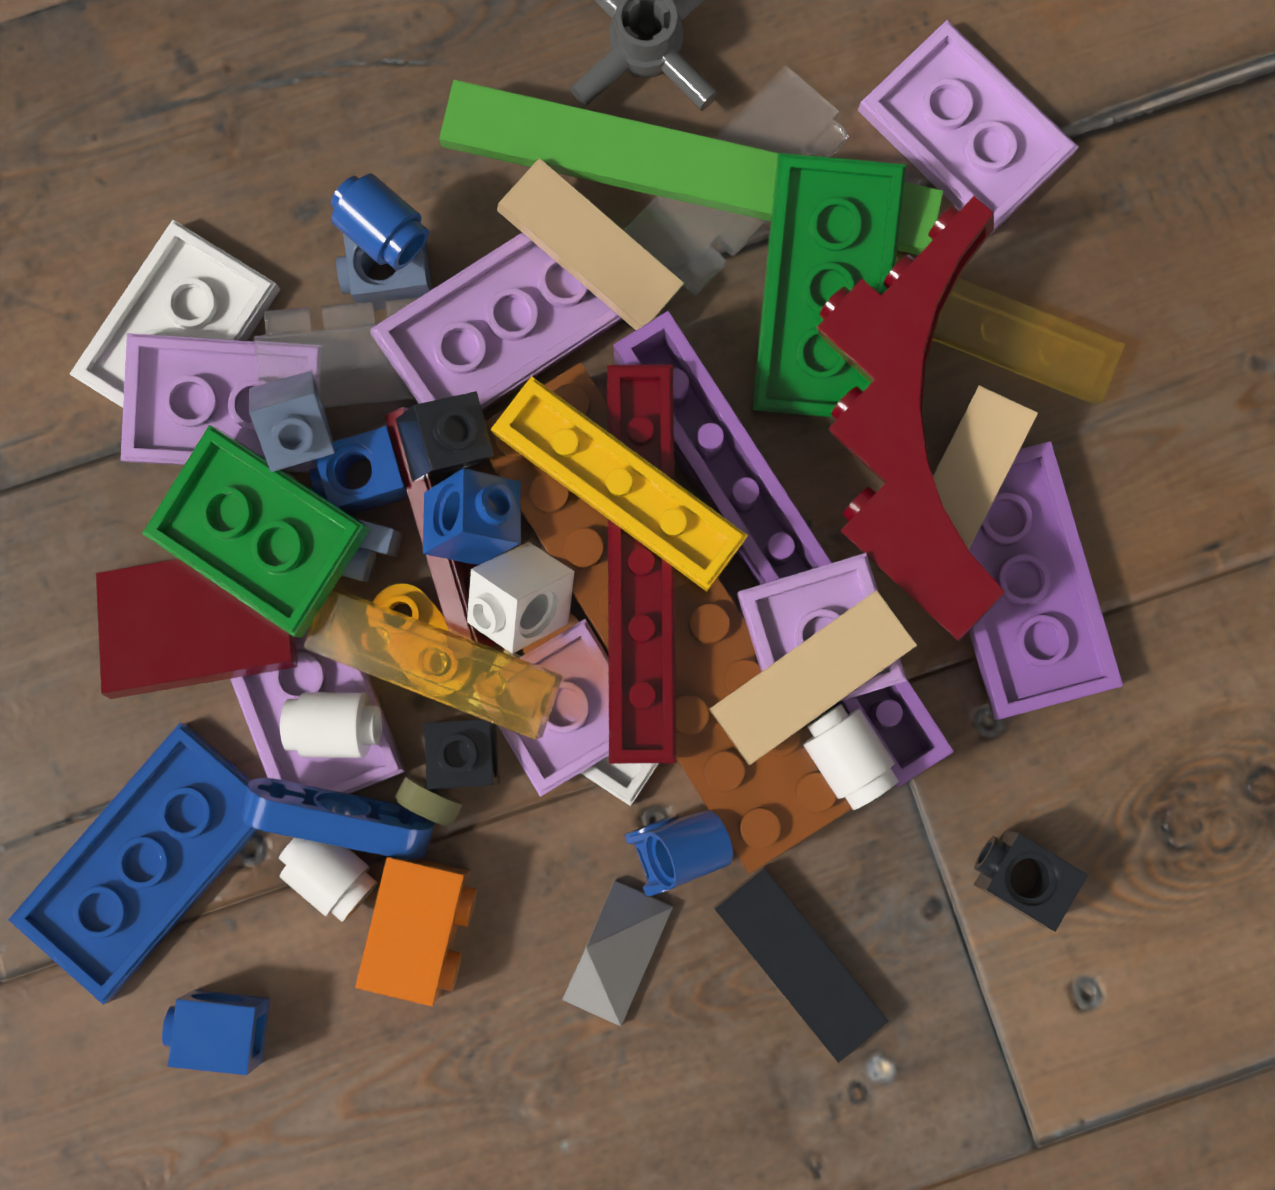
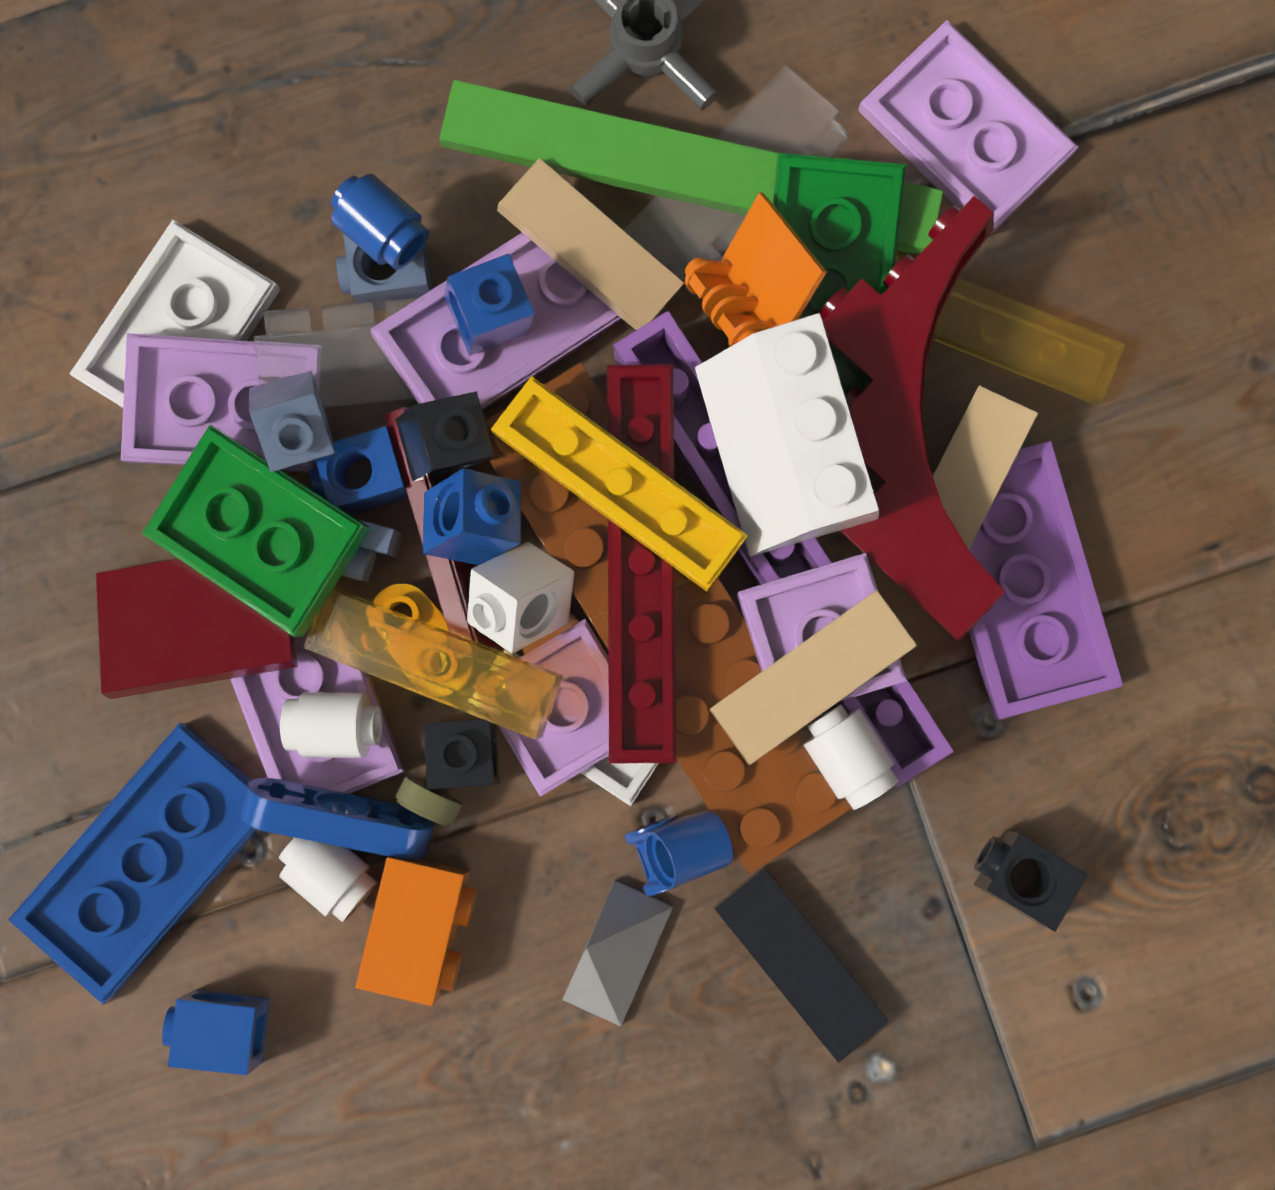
(488, 304): none -> blue brick
(760, 279): none -> orange hinge
(786, 436): none -> white slope

